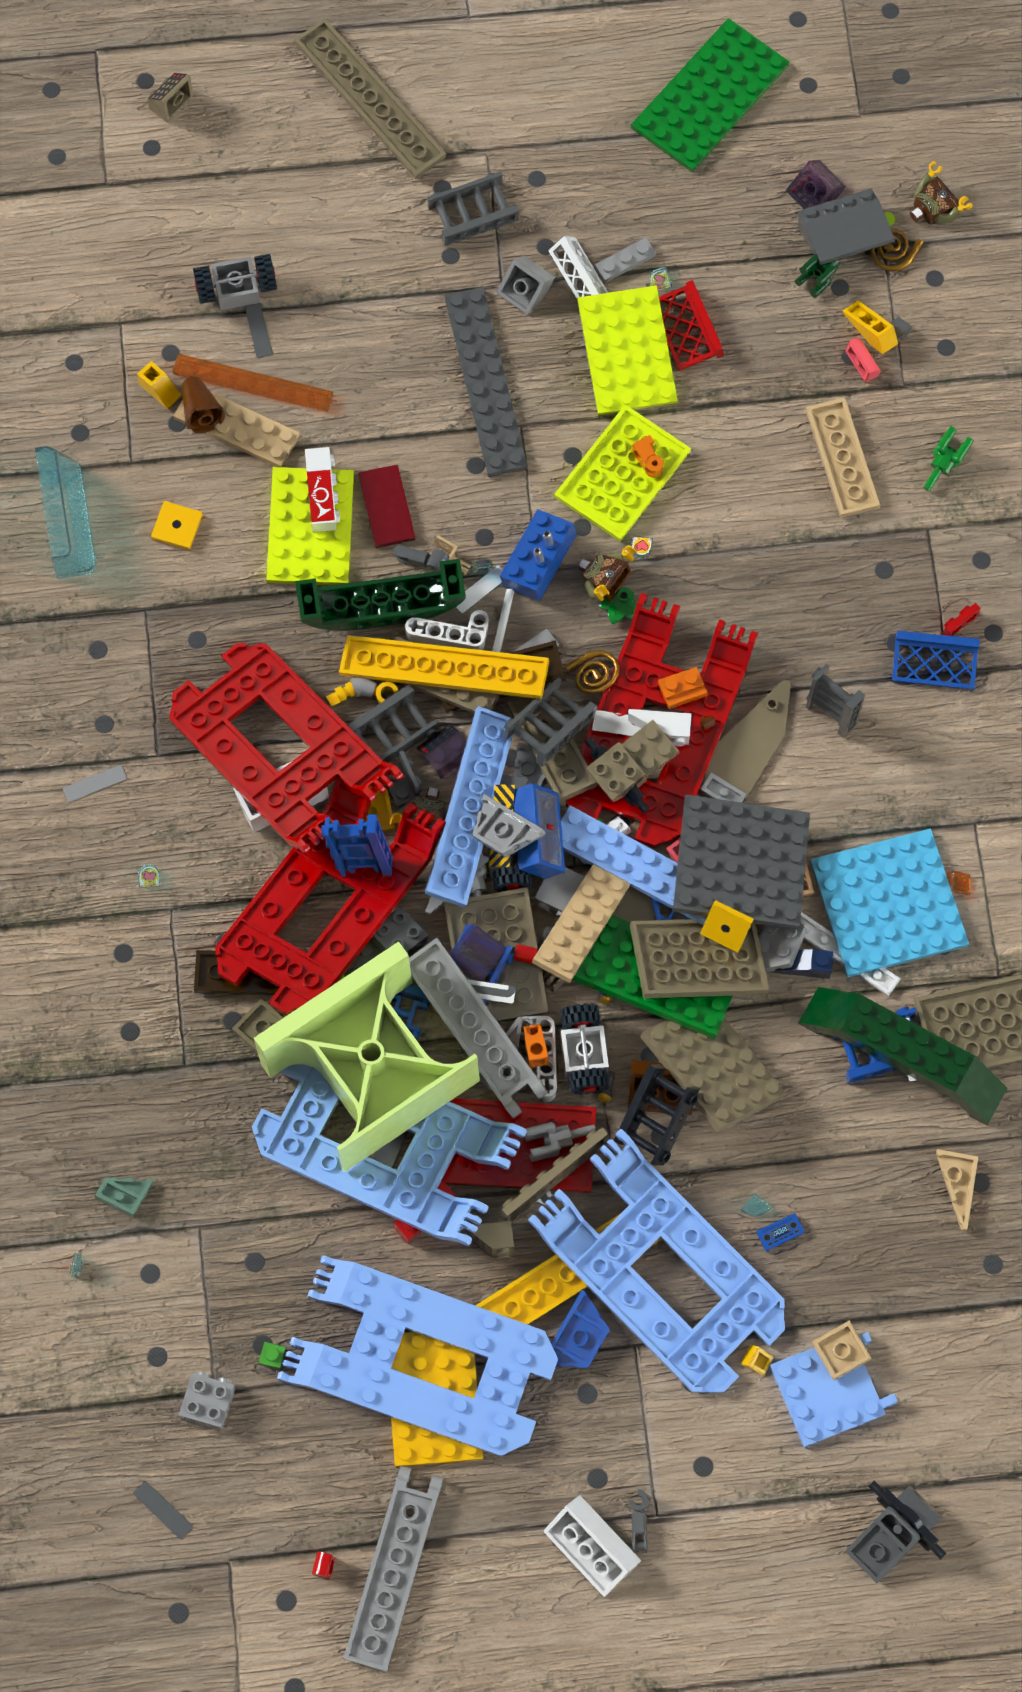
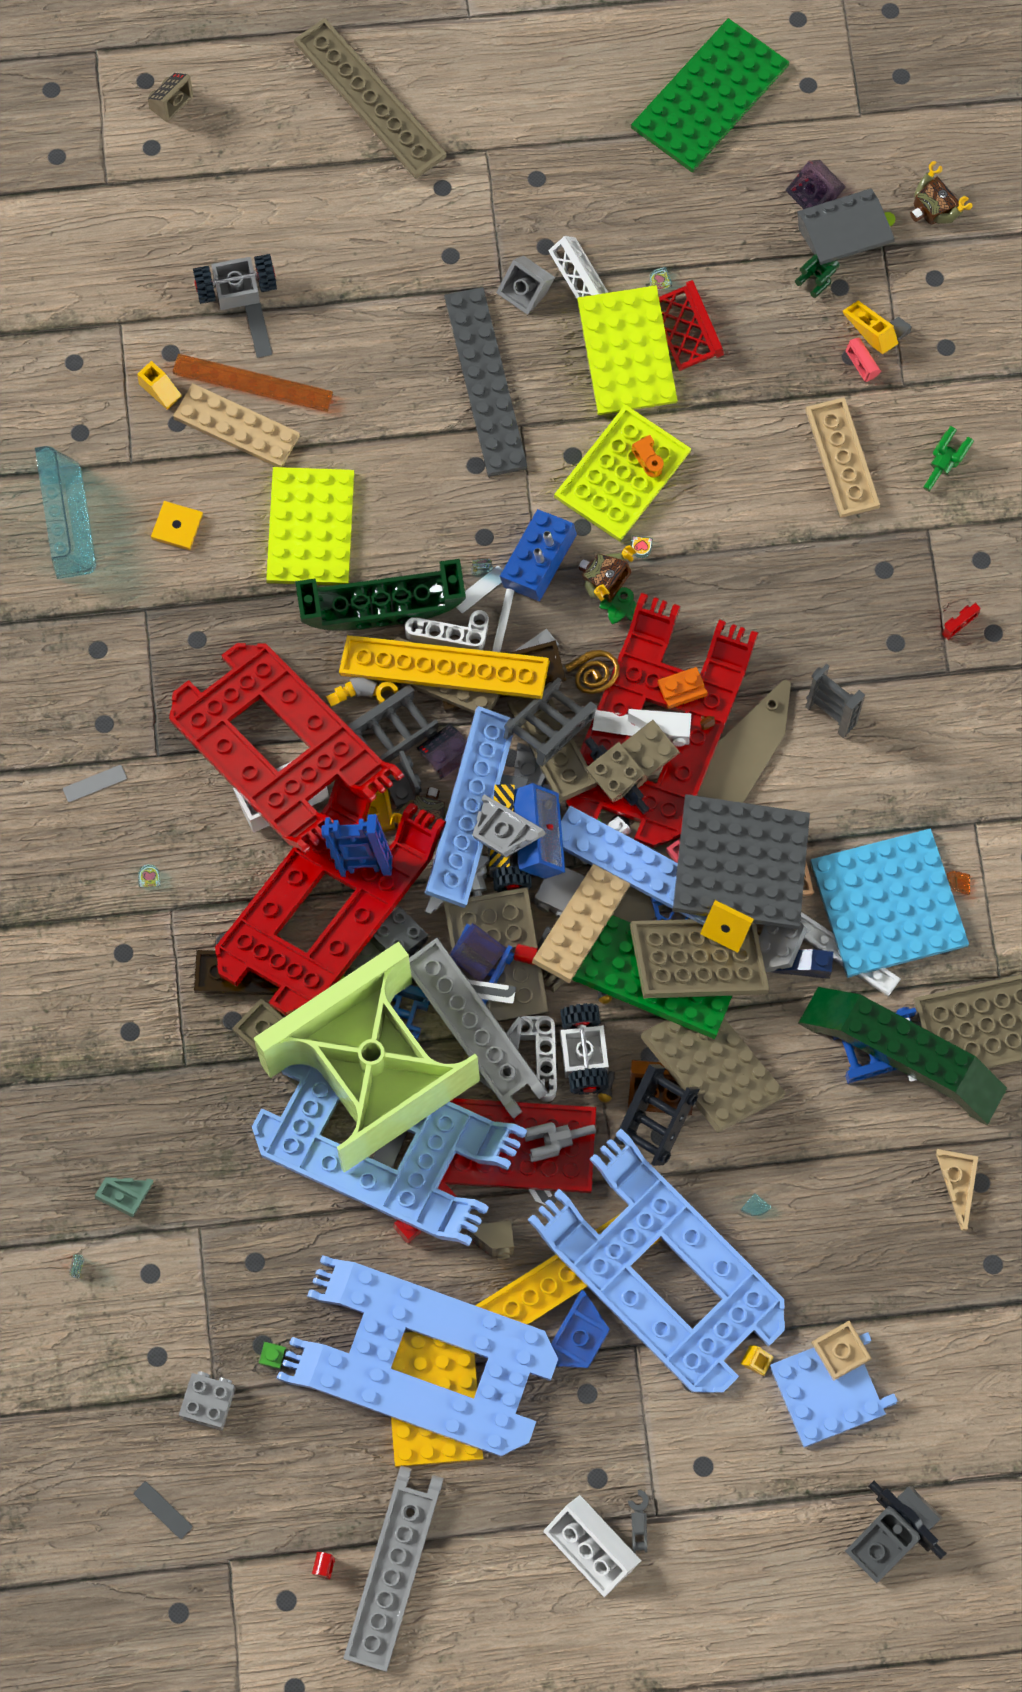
(200, 406): reddish brown cone -> none
(321, 489): brick -> none
(386, 506): dark red tile -> none
(420, 558): dark grey piece -> none
(451, 548): tan bracket -> none
(477, 226): dark grey fence -> none
(535, 1046): orange leg -> none
(547, 1180): dark tan plate -> none
(625, 260): light grey plate -> none
(719, 789): light grey plate -> none
(780, 1232): blue tile -> none
(889, 247): pearl gold piece -> none
(940, 643): blue fence -> none

